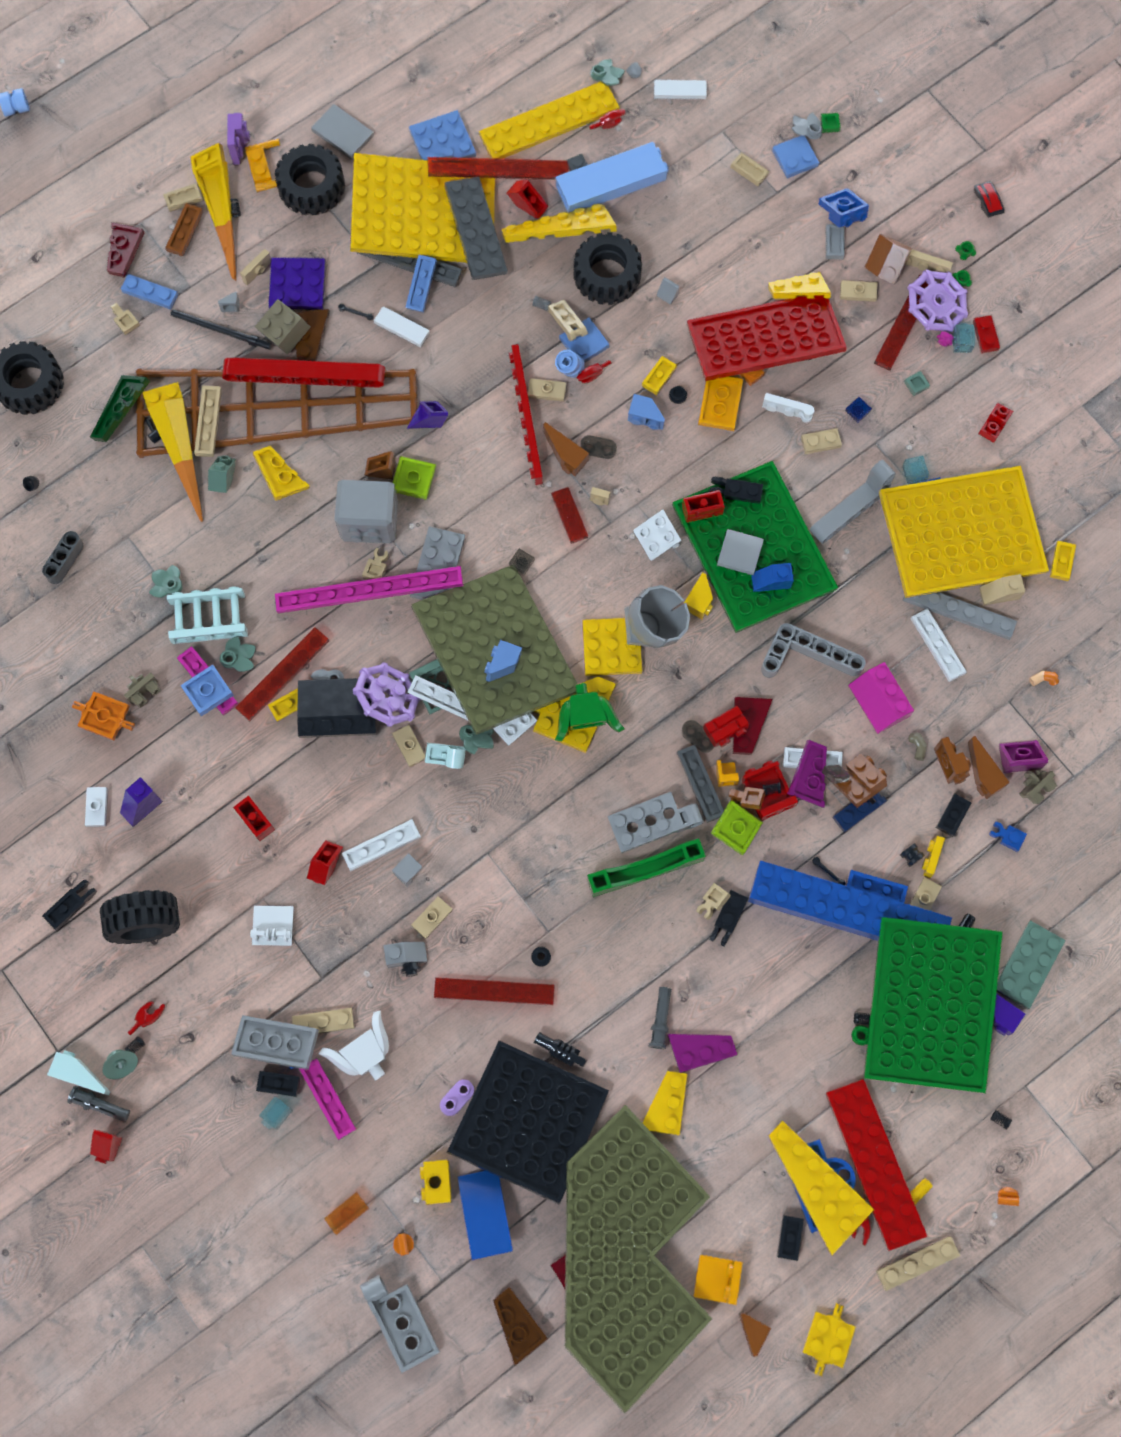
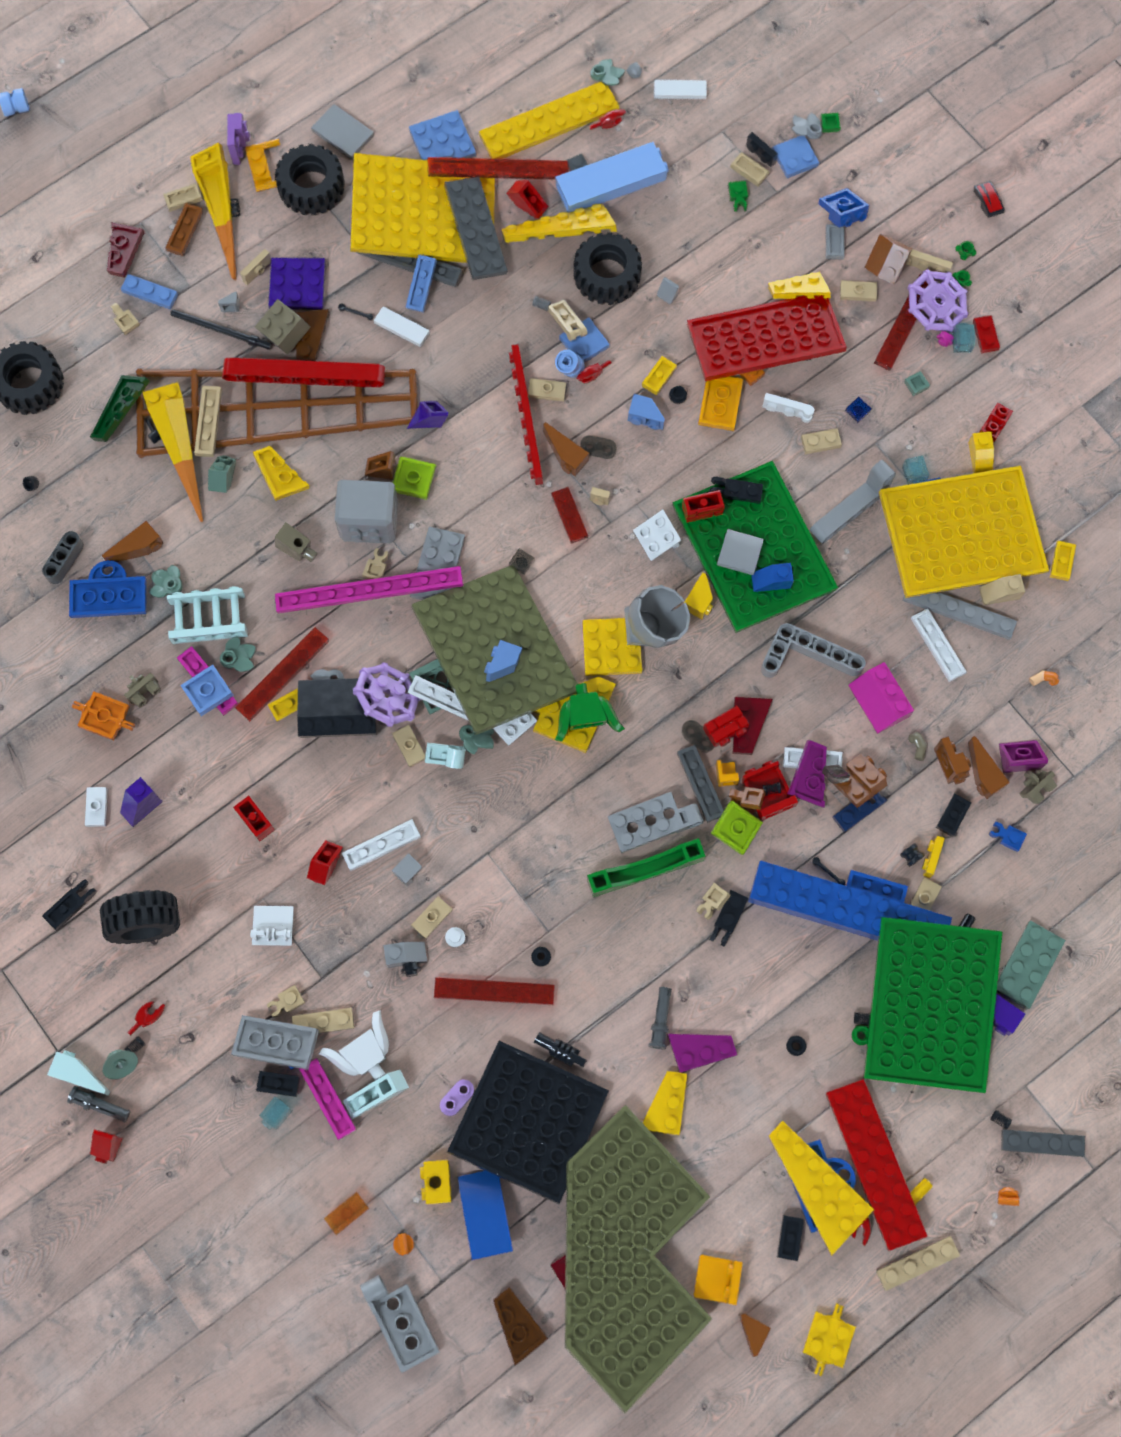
(107, 594): none -> blue plate
(136, 544): none -> dark orange slope
(289, 538): none -> dark tan torso
(289, 1000): none -> tan plate
(376, 1093): none -> light aqua slope
(455, 937): none -> white plate
(738, 193): none -> green plate
(761, 149): none -> black plate
(800, 1041): none -> black plate
(981, 452): none -> yellow slope
(1043, 1143): none -> dark grey plate

